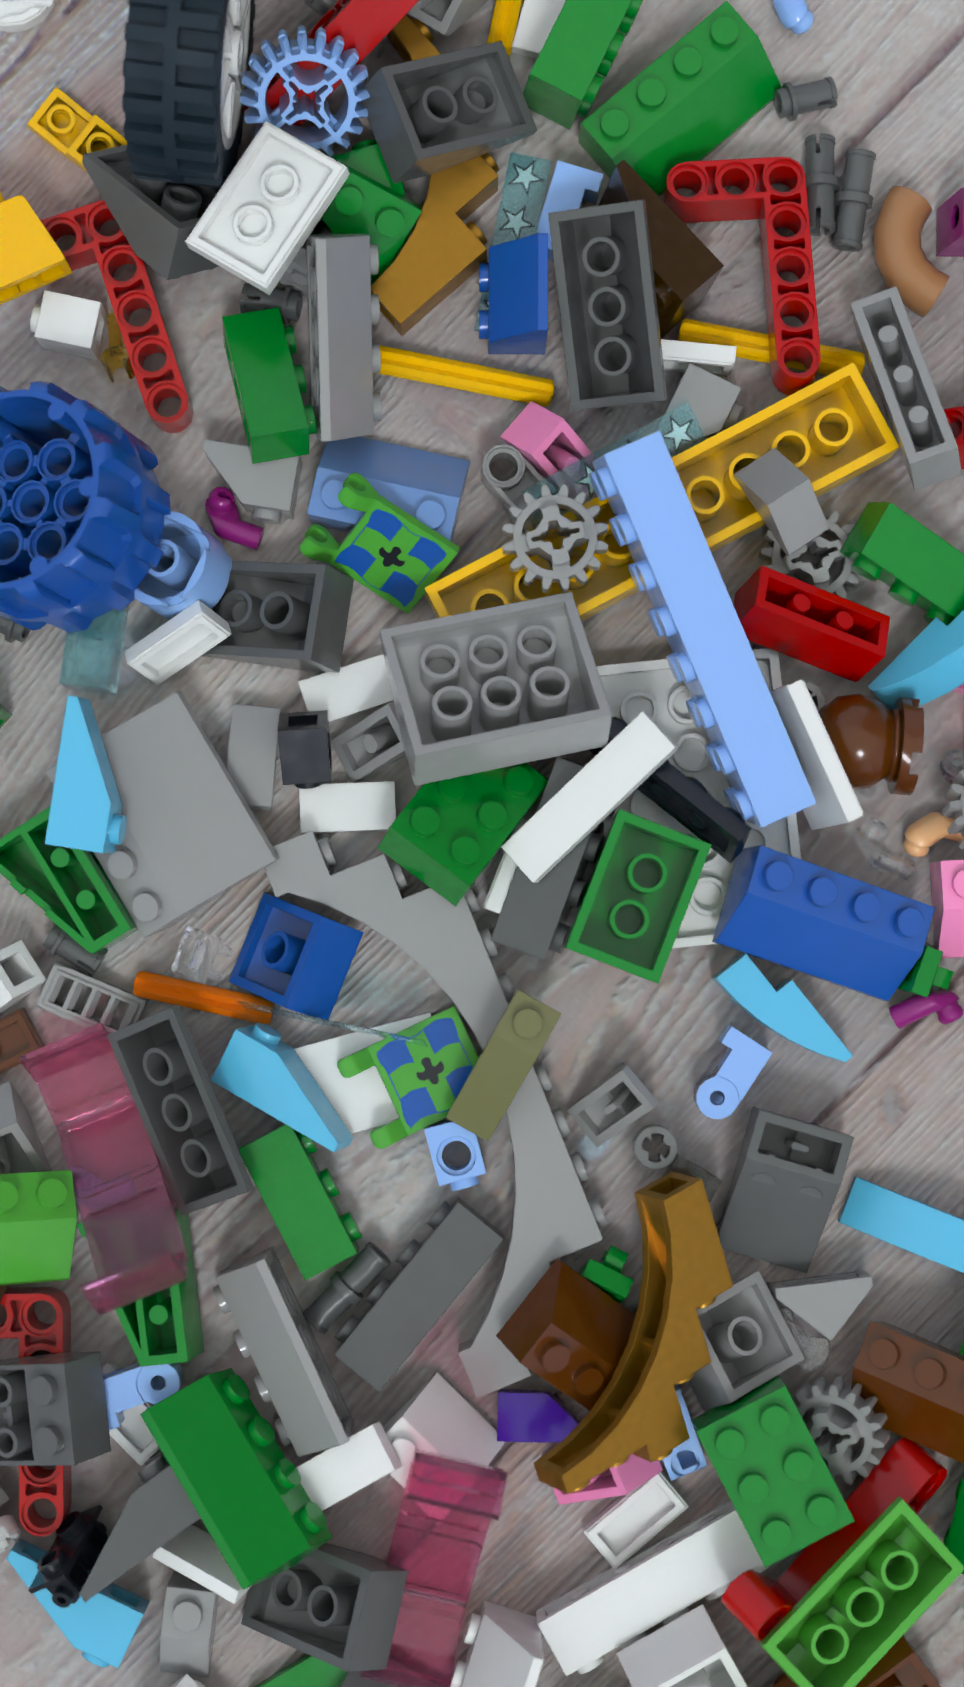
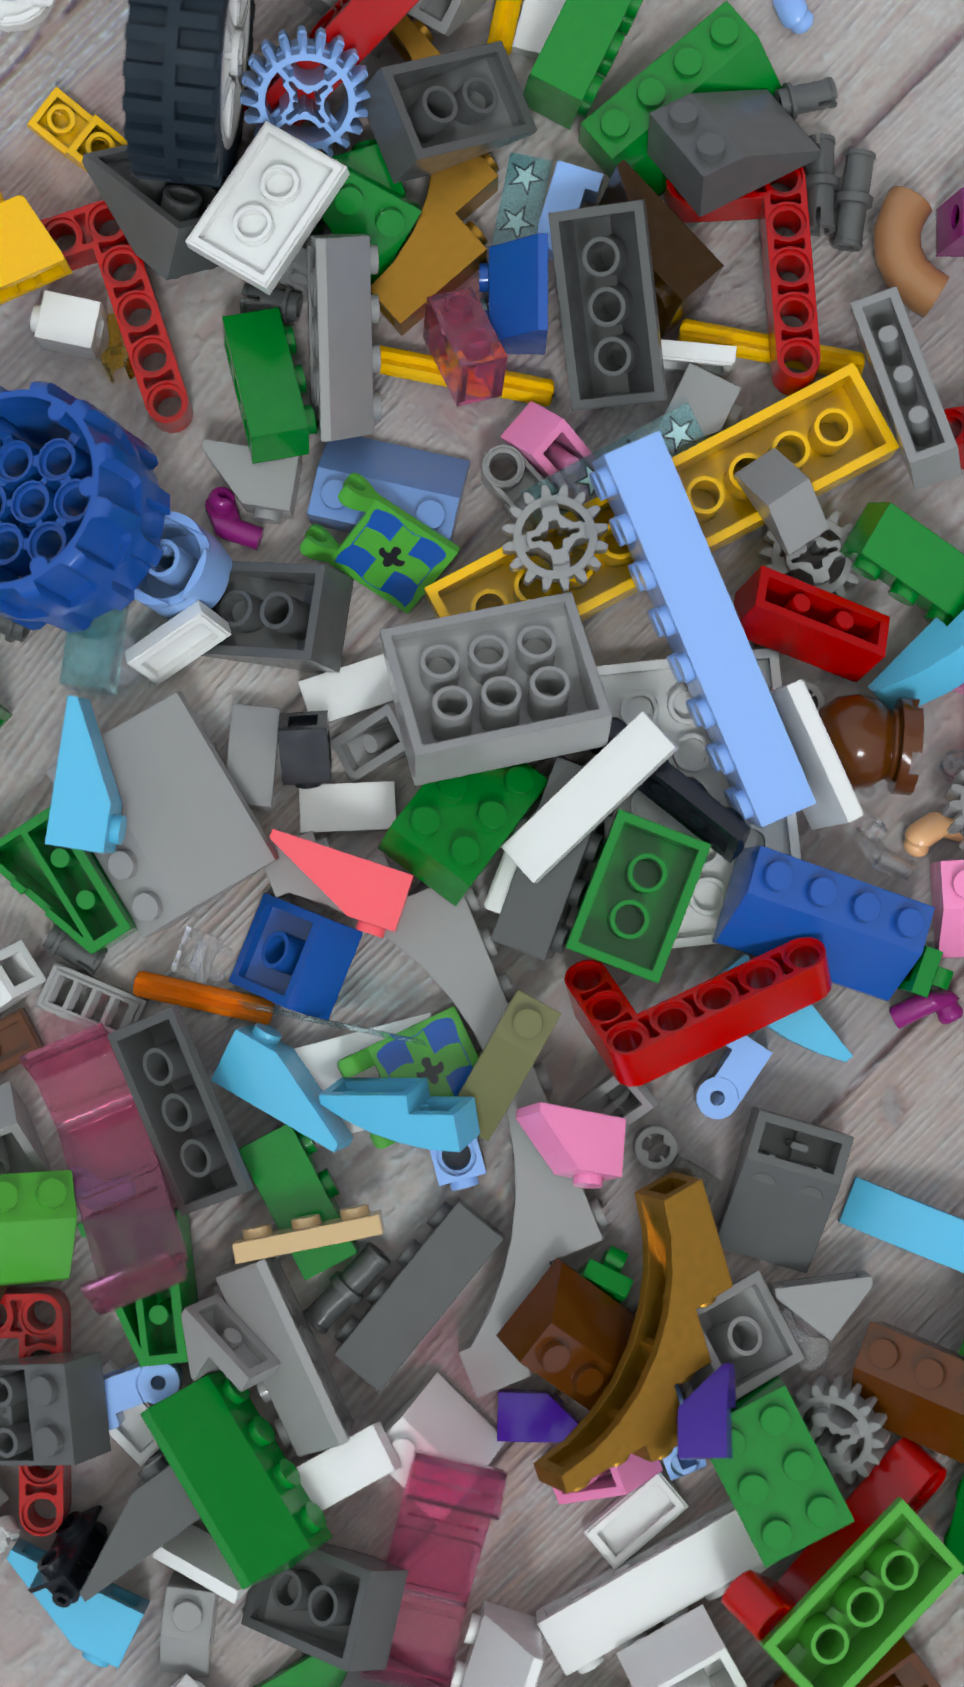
(223, 1342): none -> light grey slope
(307, 1233): none -> tan plate
(356, 885): none -> coral slope
(404, 1112): none -> medium azure slope
(464, 346): none -> clear pink brick
(576, 1142): none -> bright pink slope
(699, 1019): none -> red beam
(706, 1417): none -> dark purple slope
(726, 145): none -> dark grey slope

